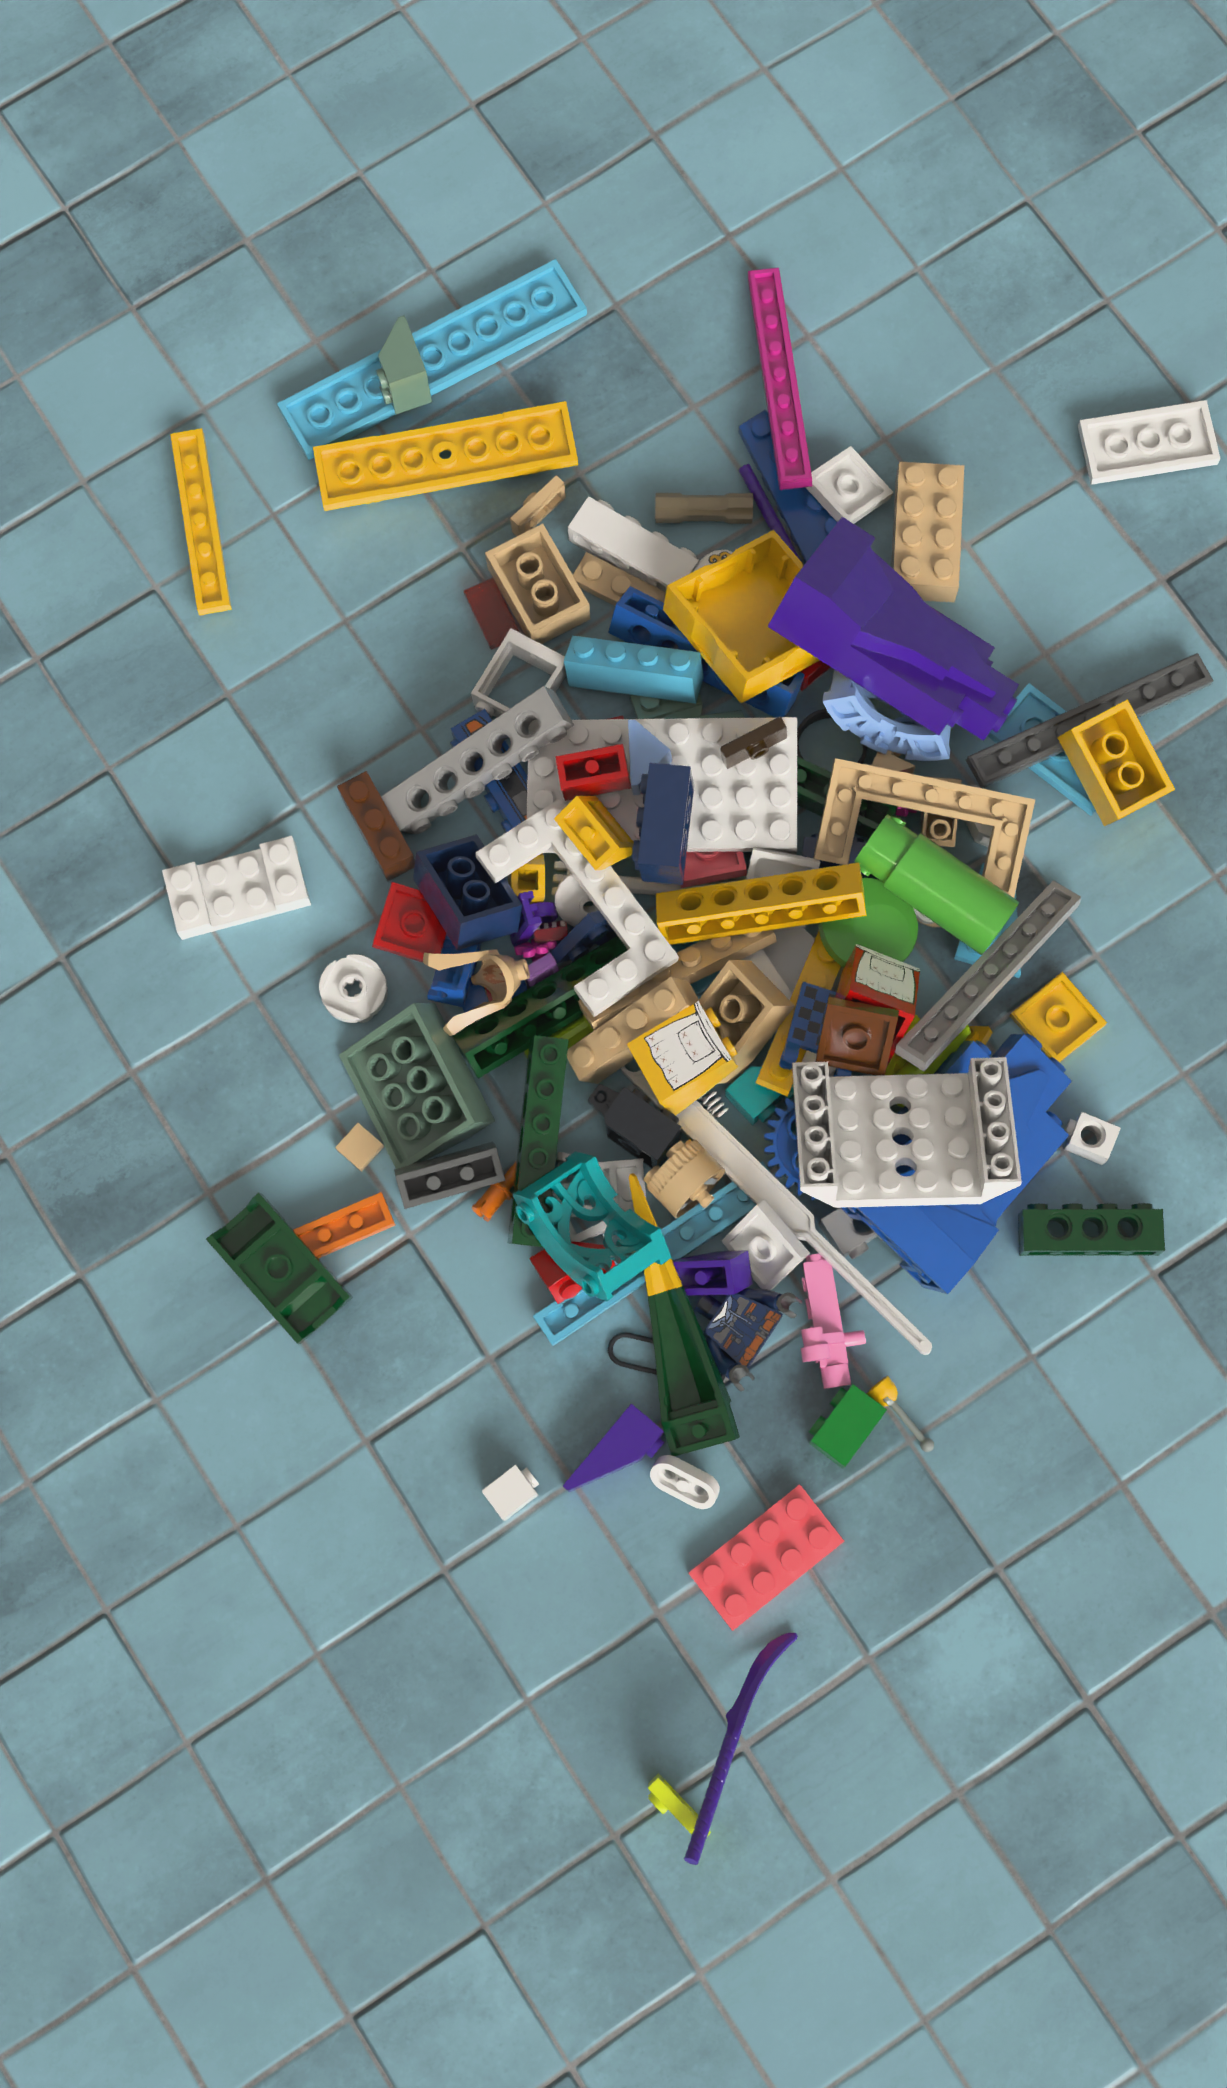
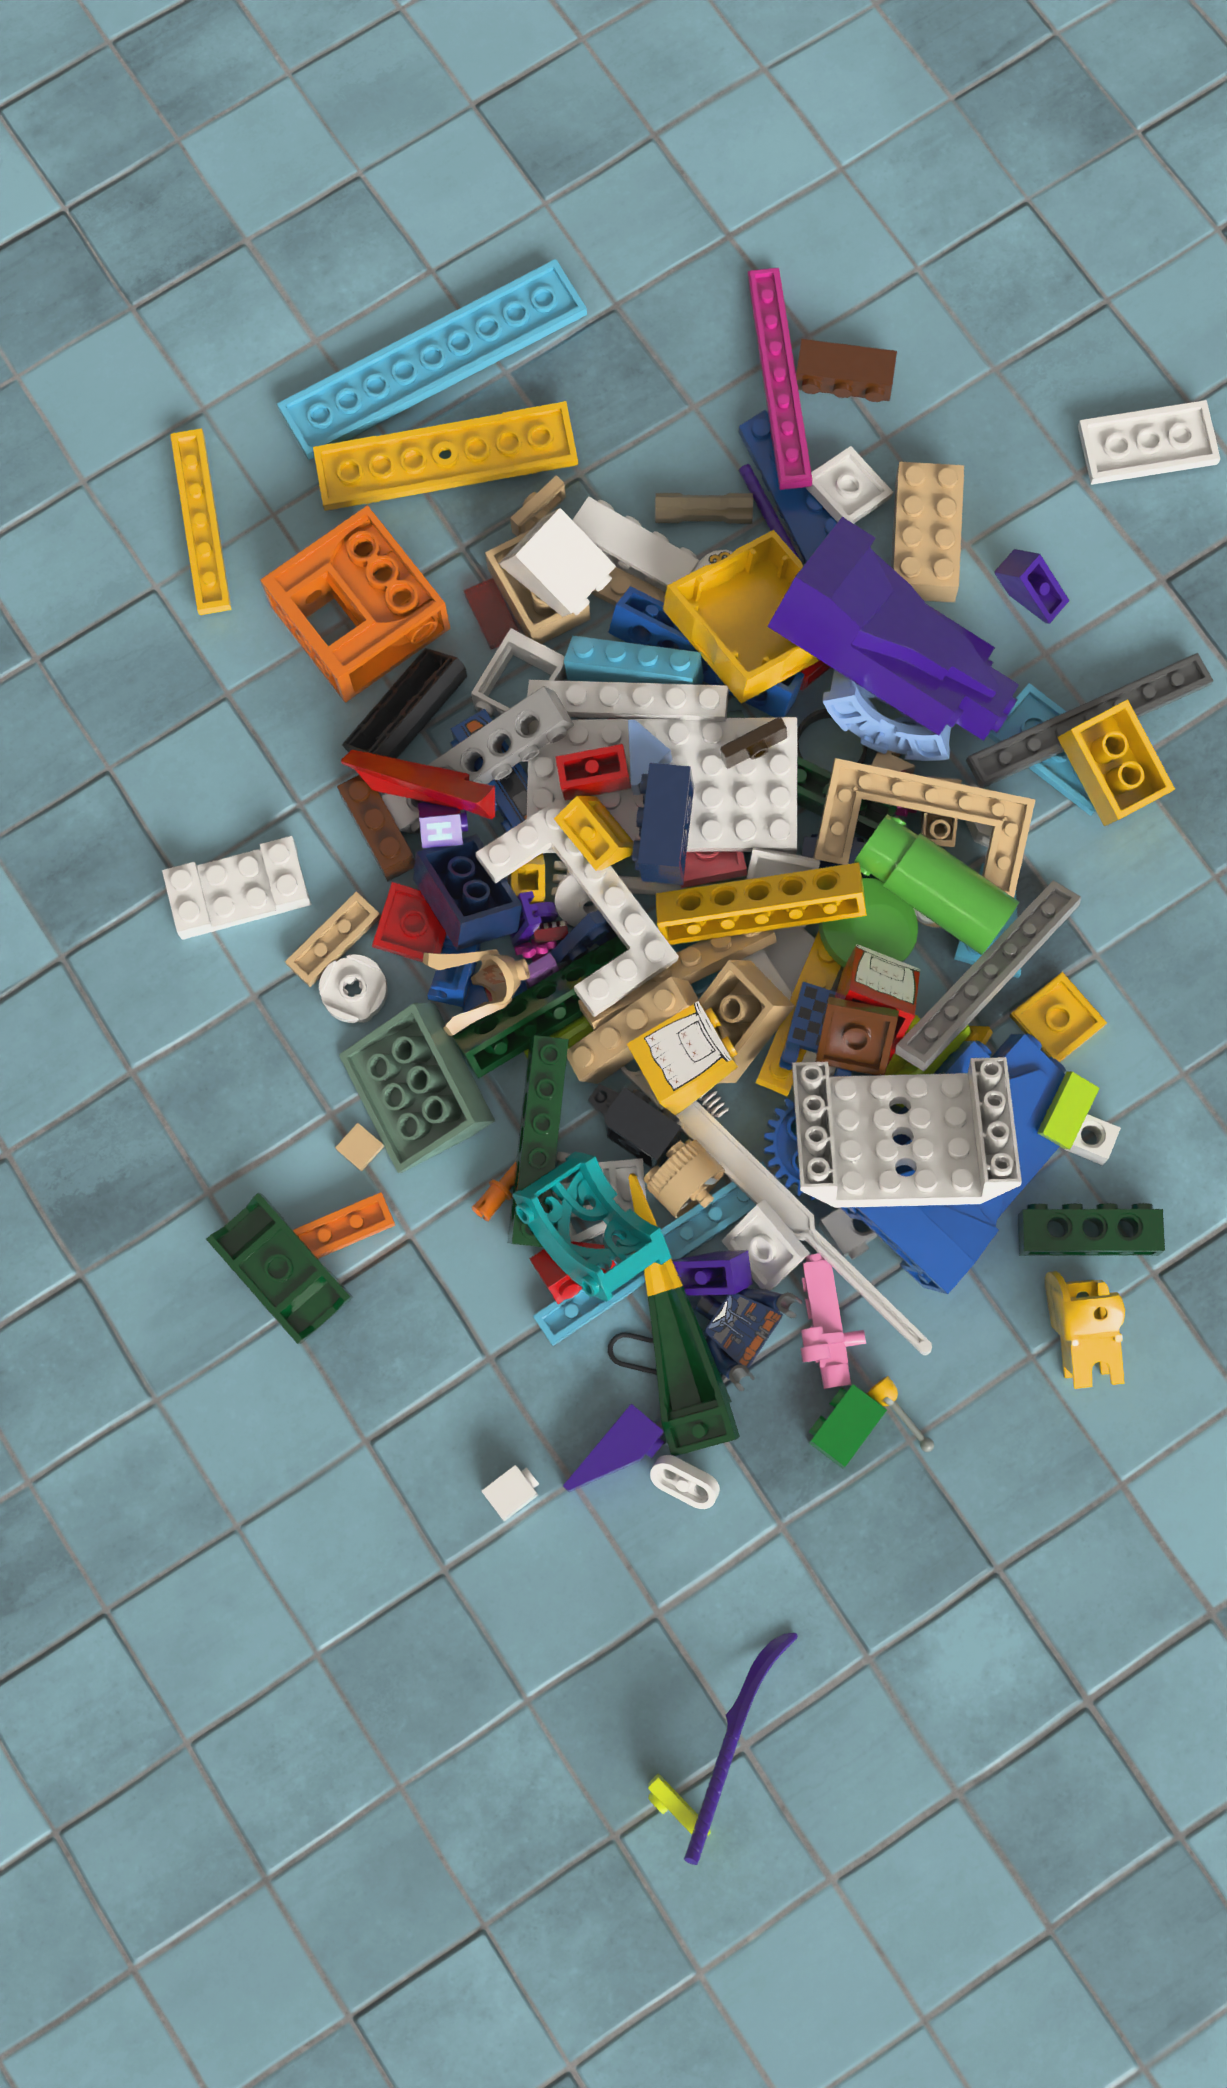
(333, 939): none -> tan plate
(392, 610): none -> orange piece
(402, 370): sand green slope -> none
(408, 705): none -> black piece
(423, 782): none -> red wedge
(441, 825): none -> brick
(449, 1175): dark grey brick -> none
(559, 564): none -> white slope
(639, 700): none -> white plate
(753, 1099): teal slope -> none
(766, 1557): coral plate -> none
(845, 370): none -> reddish brown brick
(1032, 584): none -> dark purple slope
(1068, 1110): none -> lime tile
(1086, 1328): none -> yellow piece

